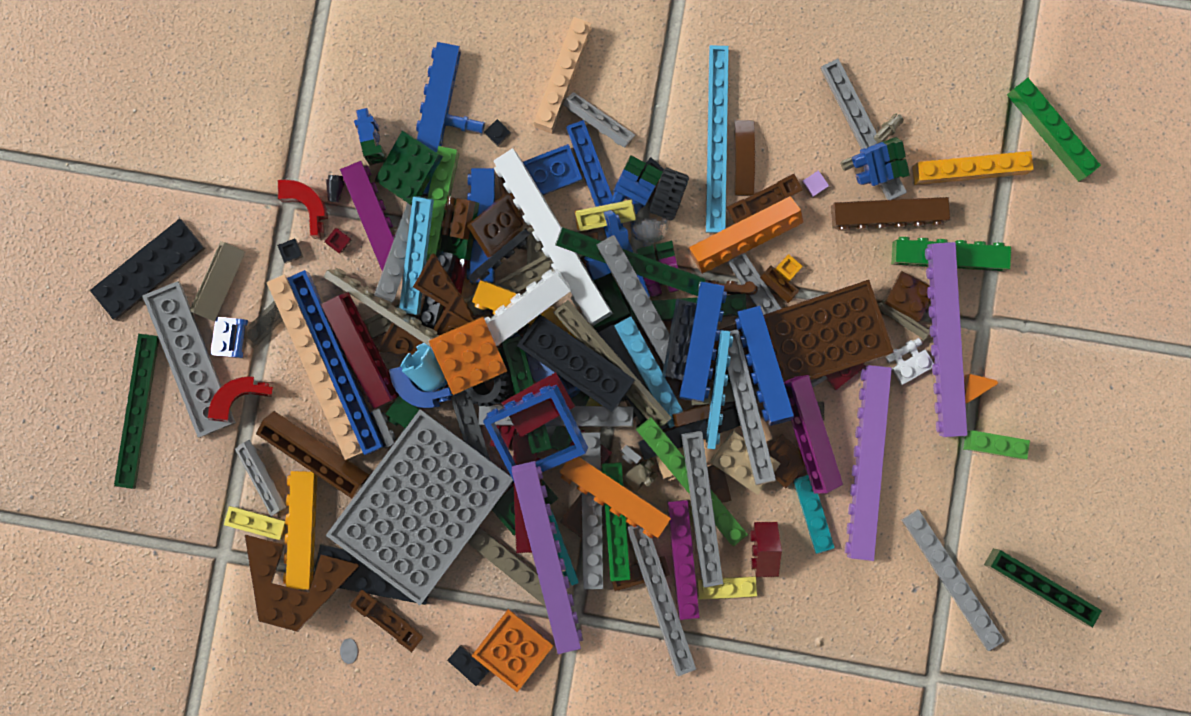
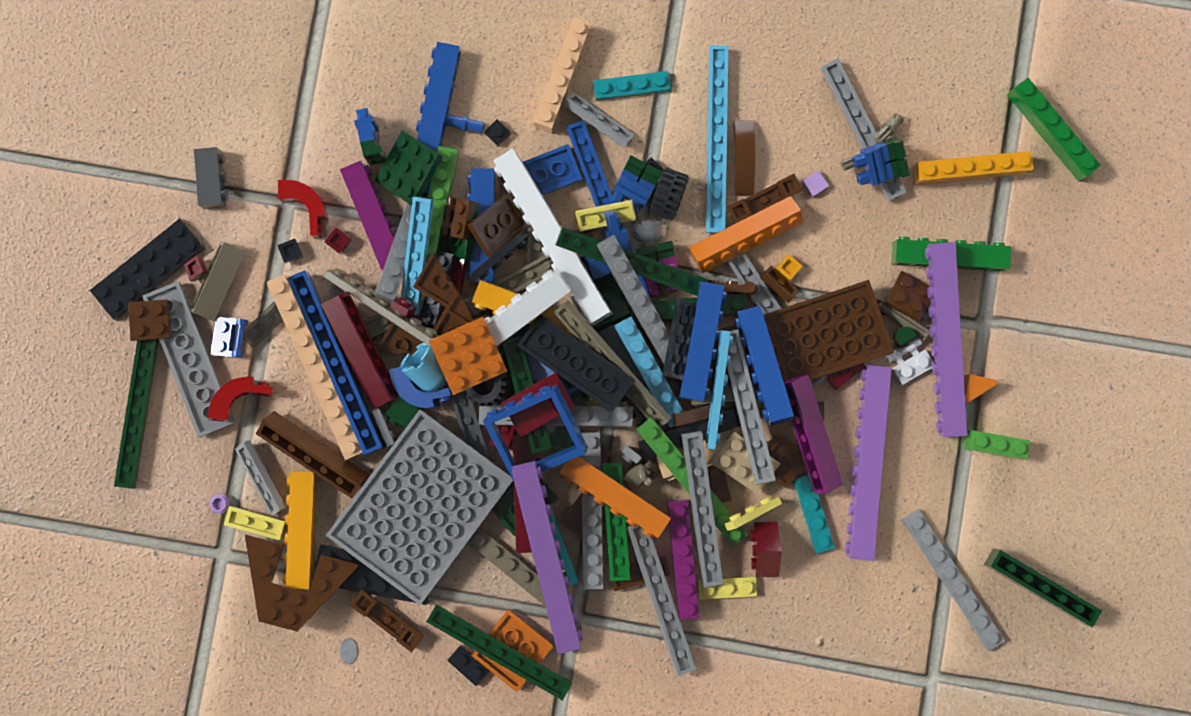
(149, 320): none -> reddish brown plate
(195, 268): none -> dark red plate
(210, 178): none -> dark grey brick
(219, 503): none -> lavender plate
(334, 187): black cone -> none
(403, 306): none -> dark red plate
(499, 652): none -> dark green plate
(631, 85): none -> teal plate
(752, 512): none -> light yellow plate
(890, 212): reddish brown brick -> none
(903, 335): none -> dark green brick

